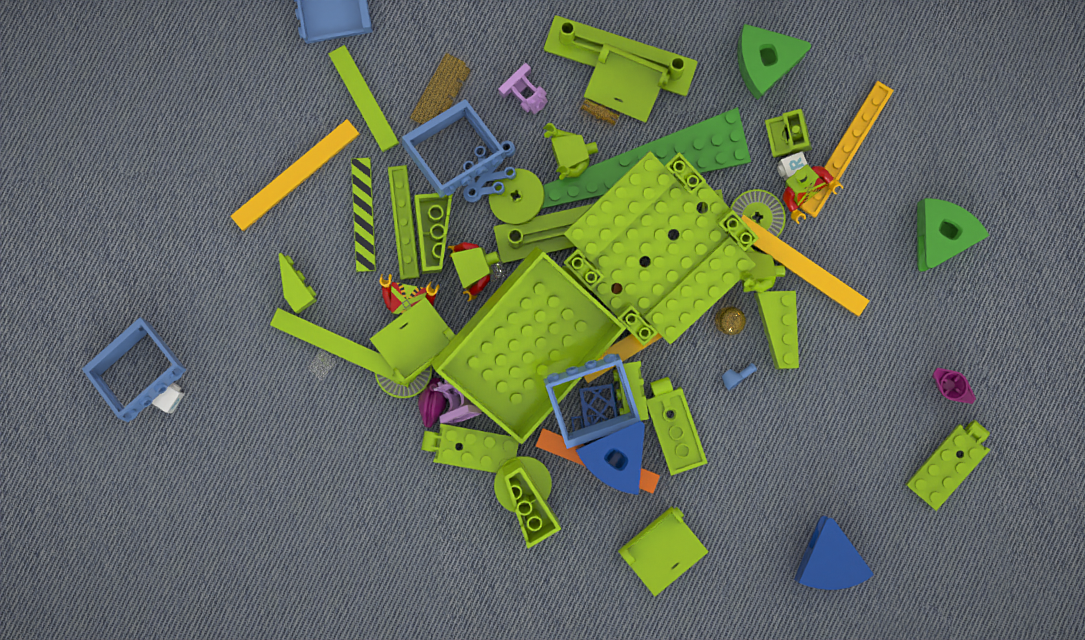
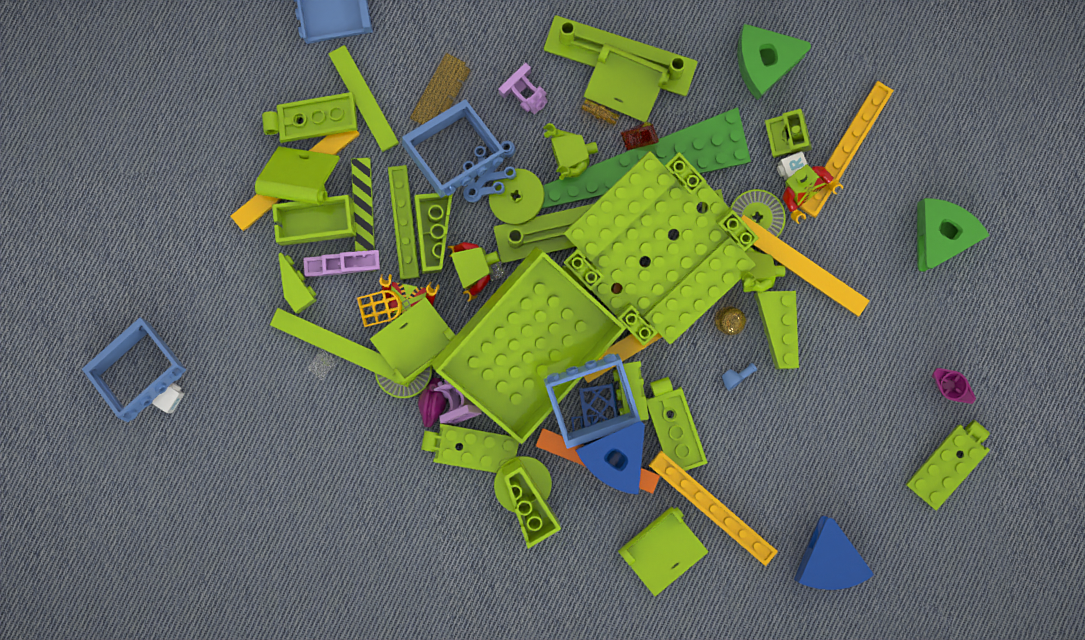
(296, 175): none -> lime door
(314, 222): none -> lime piece
(320, 118): none -> lime hinge
(341, 263): none -> lavender slope
(373, 304): none -> yellow window
(639, 136): none -> clear red slope
(712, 508): none -> yellow tile

